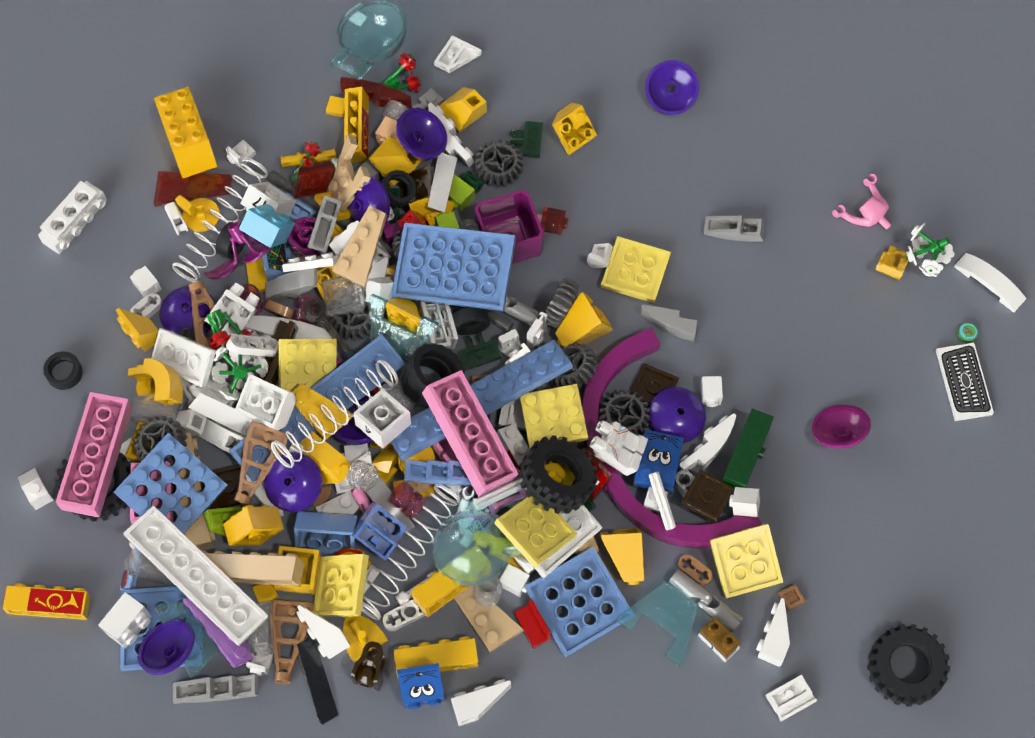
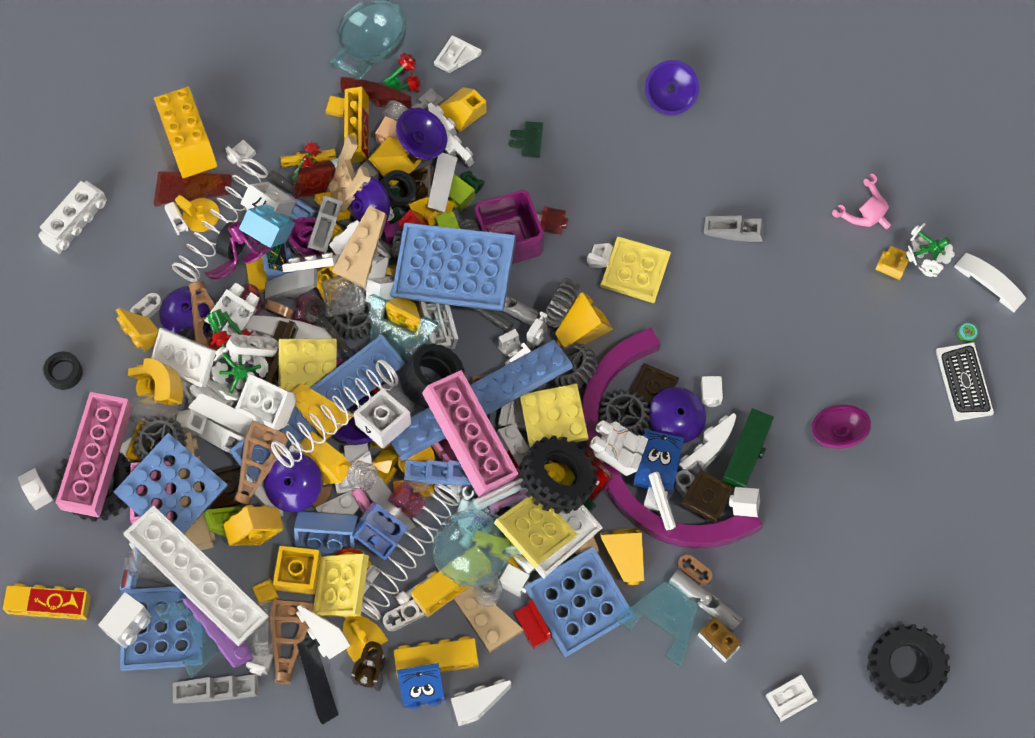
(145, 281): white brick -> none
(166, 647): dark purple dish -> none
(259, 568): tan brick -> none
(471, 320): black tyre -> none
(480, 354): clear green hinge -> none
(506, 156): dark grey gear -> none
(573, 127): yellow slope -> none
(669, 321): light grey slope -> none
(746, 560): light yellow plate -> none
(777, 640): white slope -> none
(792, 597): medium nougat tile -> none

